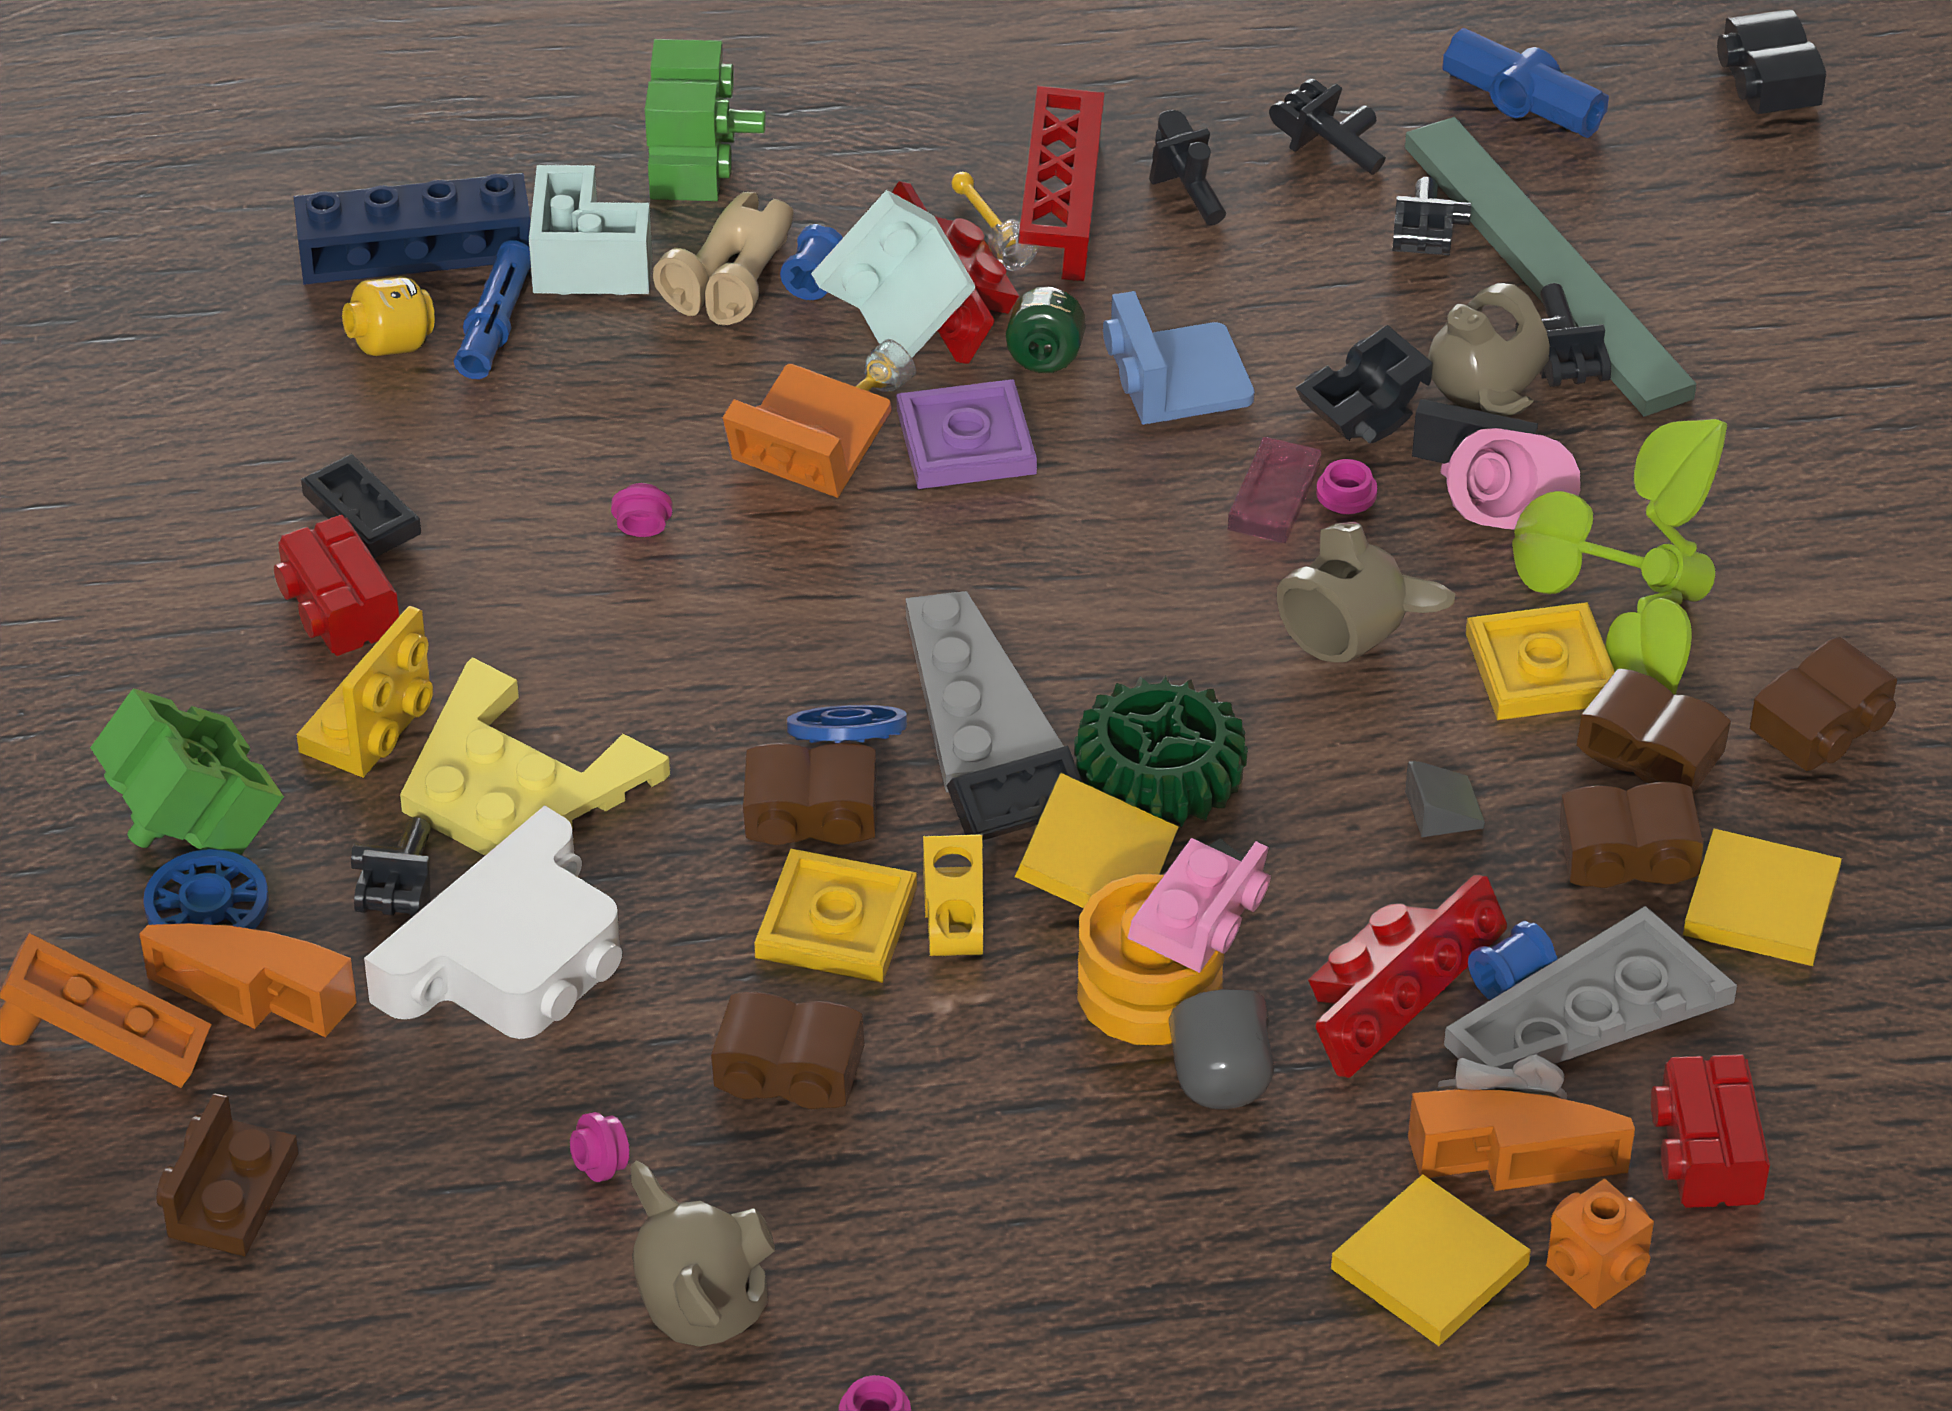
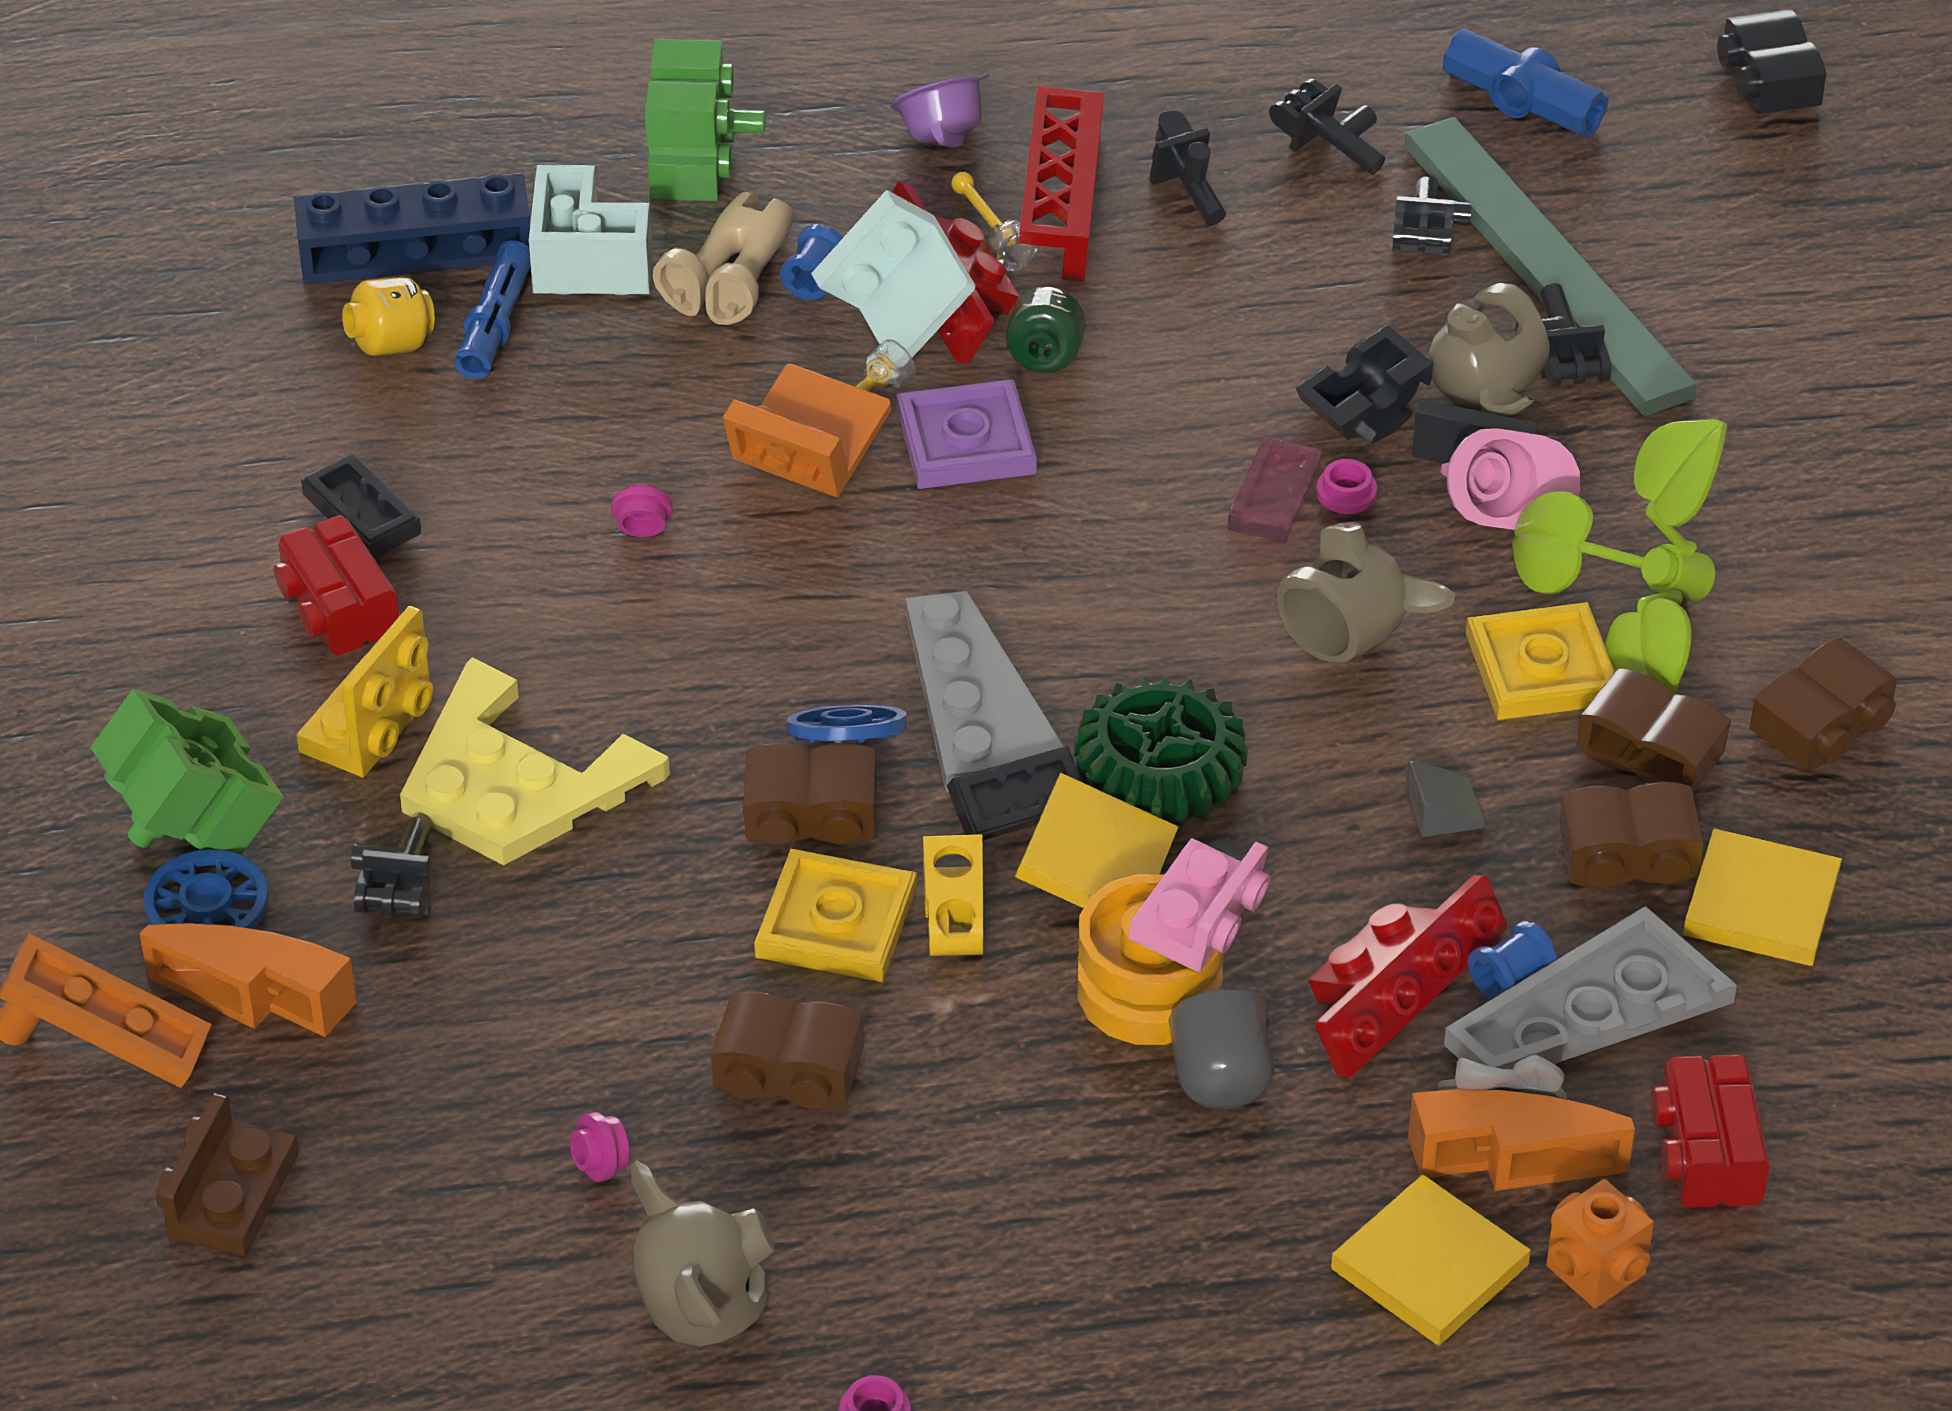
(504, 939): white brick -> none
(942, 110): none -> medium lavender piece
(1174, 369): medium blue bracket -> none

